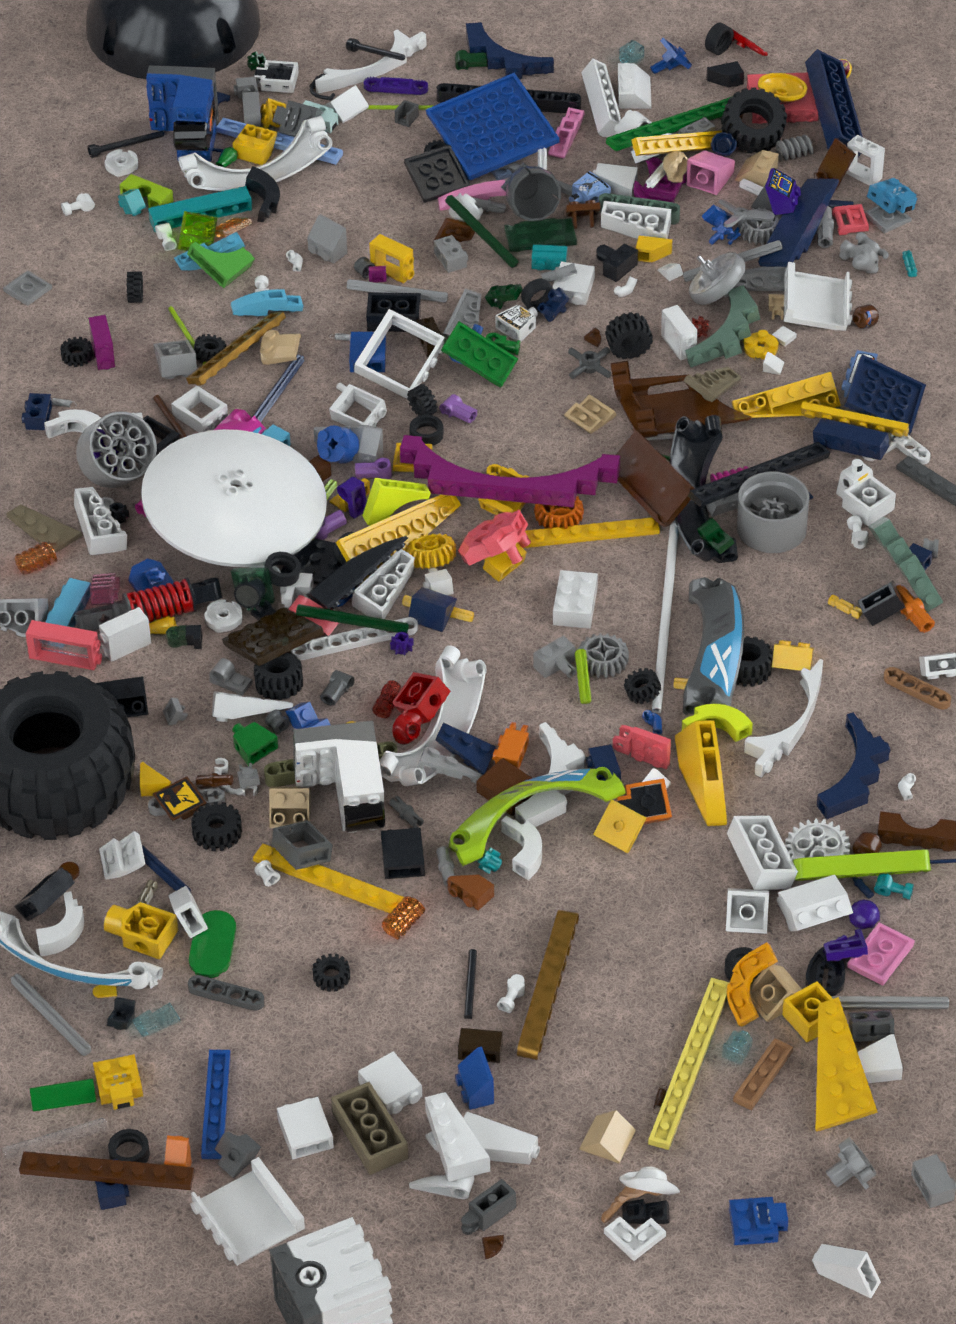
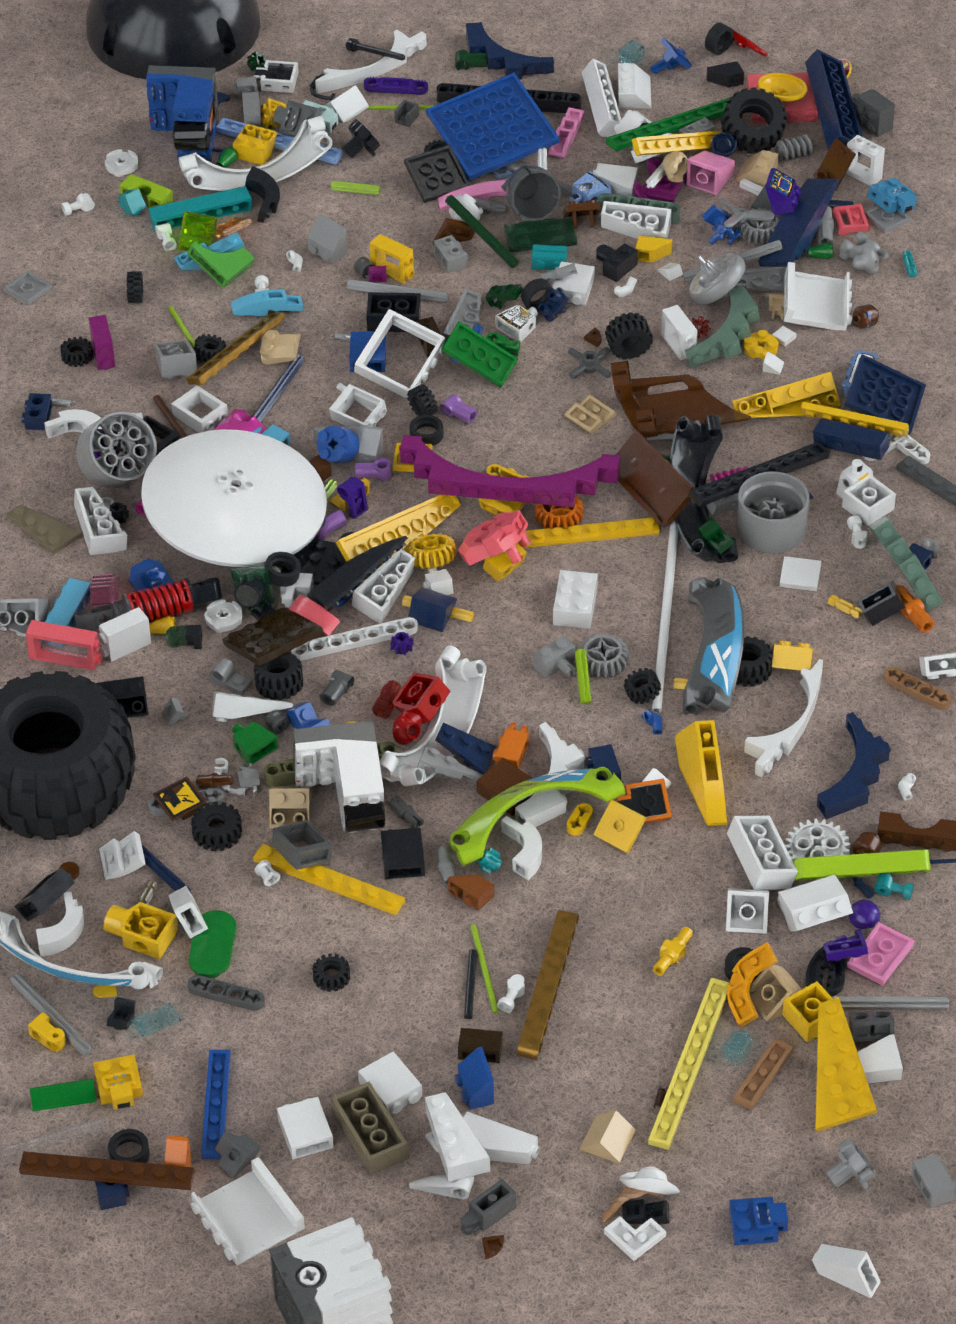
(35, 556): clear orange piece -> none
(46, 1034): none -> yellow leg
(95, 150): black piece -> none
(151, 780): yellow slope -> none
(352, 619): dark green axle -> none
(355, 187): none -> lime axle
(360, 139): none -> black piece
(390, 495): neon yellow arch -> none
(403, 917): clear orange piece -> none
(484, 969): none -> lime axle
(576, 817): none -> yellow beam
(639, 744): coral plate -> none
(672, 951): none -> yellow pin
(713, 384): dark tan wing -> none
(725, 718): neon yellow arch -> none
(800, 573): none -> white tile
(821, 251): none -> green cone
(874, 112): none -> dark grey hinge

